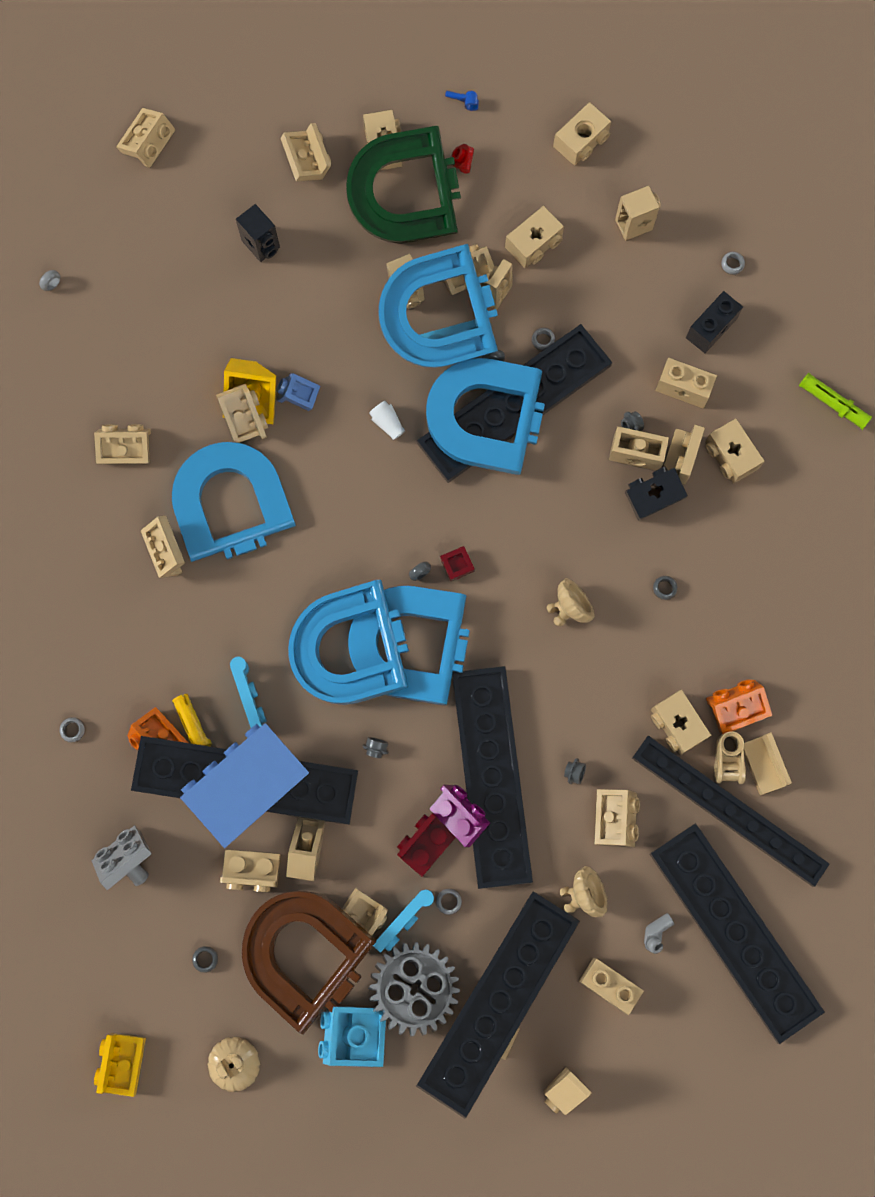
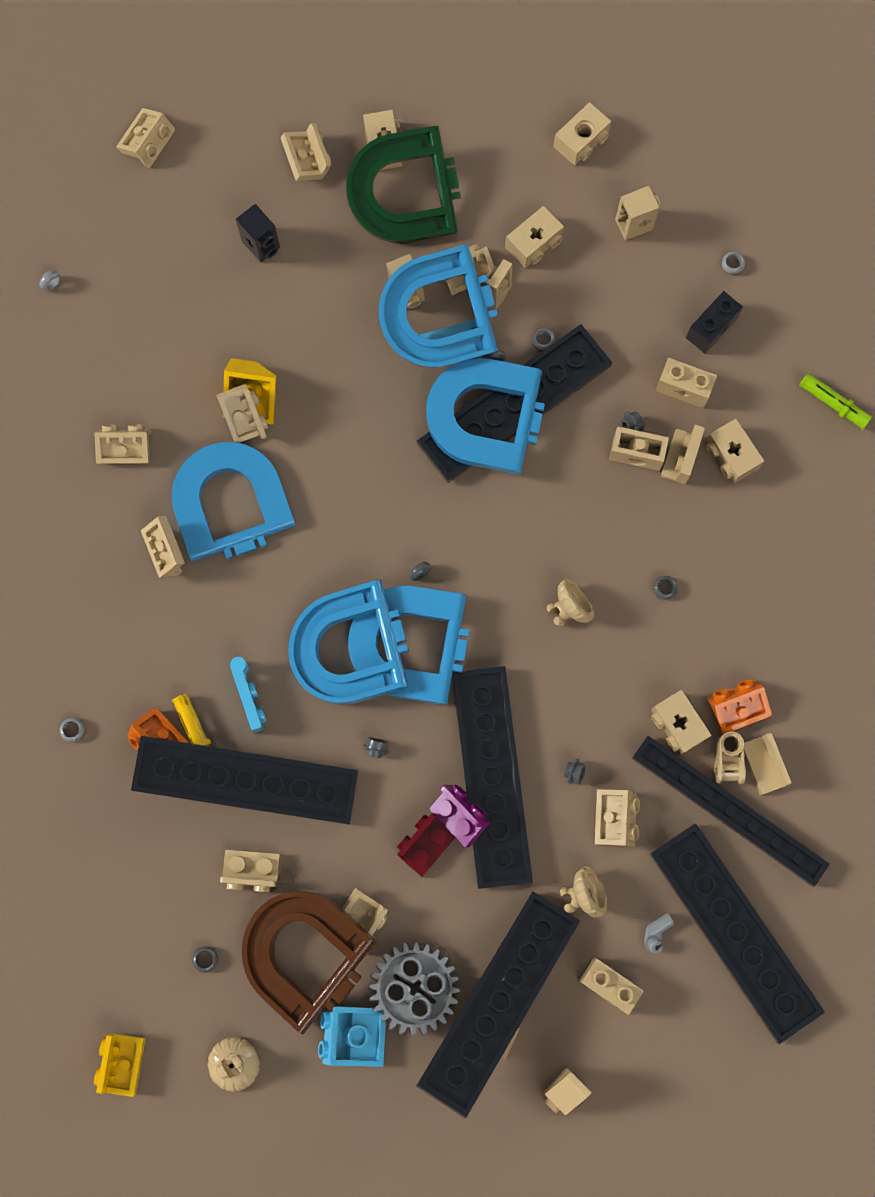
(122, 859): light grey plate -> none
(243, 784): medium blue panel -> none
(297, 391): medium blue bracket -> none
(305, 849): tan slope -> none
(387, 419): white cone -> none
(404, 920): medium azure plate -> none
(450, 891): light grey piece -> none
(457, 563): dark red plate -> none
(463, 157): red plate -> none
(470, 98): blue hand -> none
(671, 493): black brick -> none

